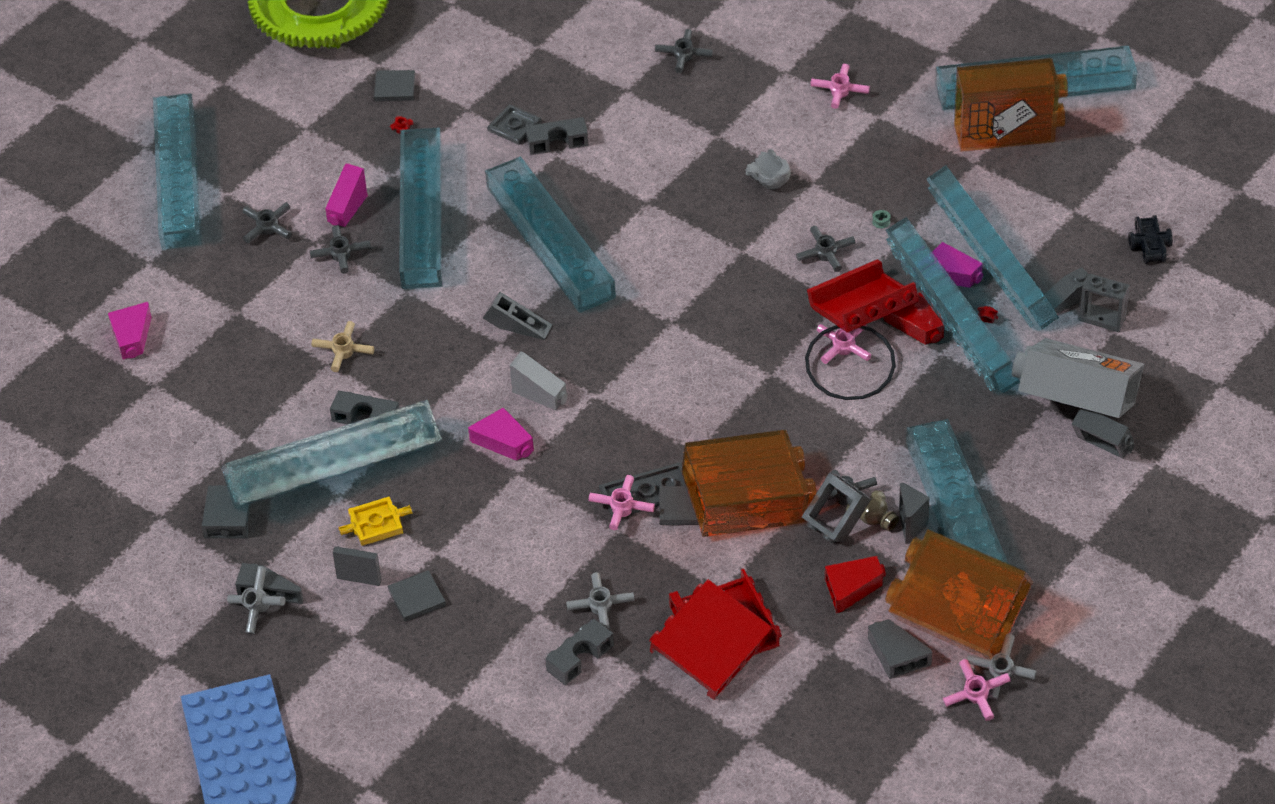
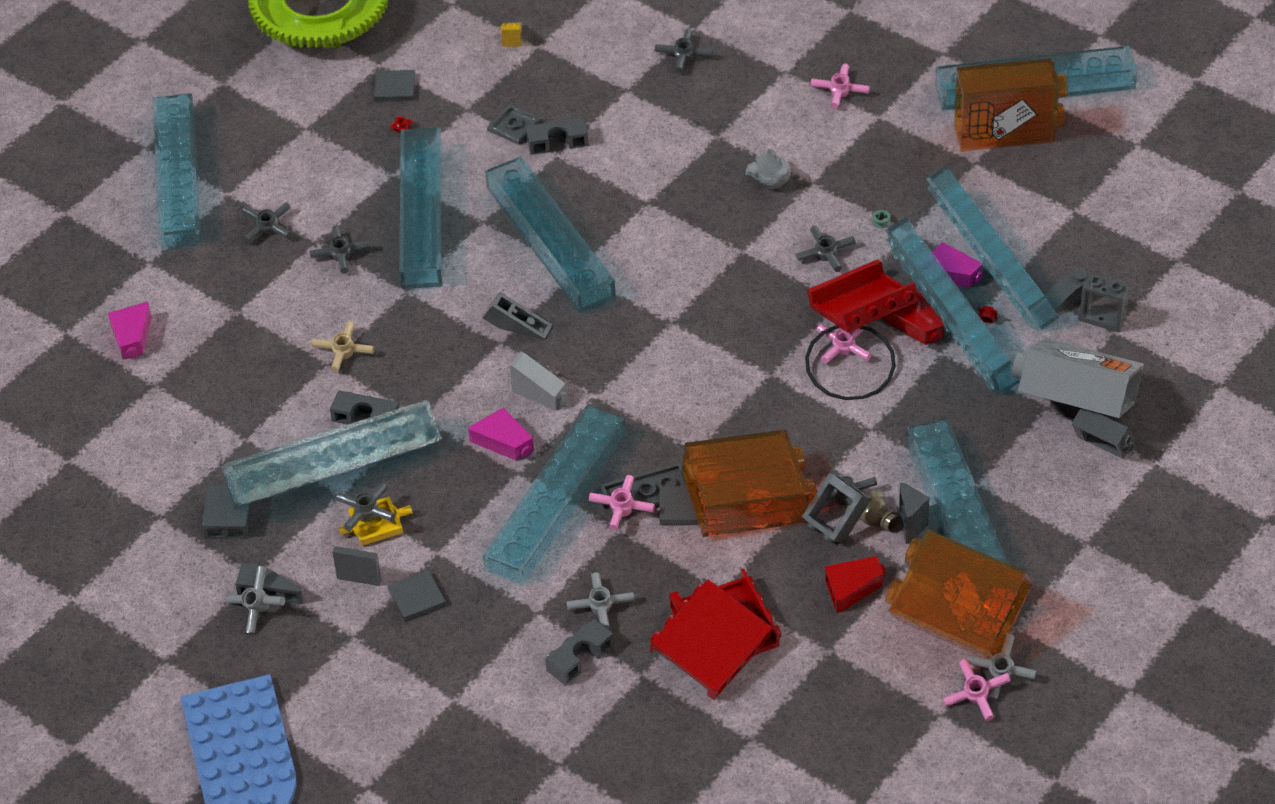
(347, 195): dark pink slope -> none
(365, 507): none -> dark grey bar
(511, 34): none -> yellow slope
(554, 495): none -> clear light blue brick
(897, 649): dark grey slope -> none
(1150, 239): black axle -> none

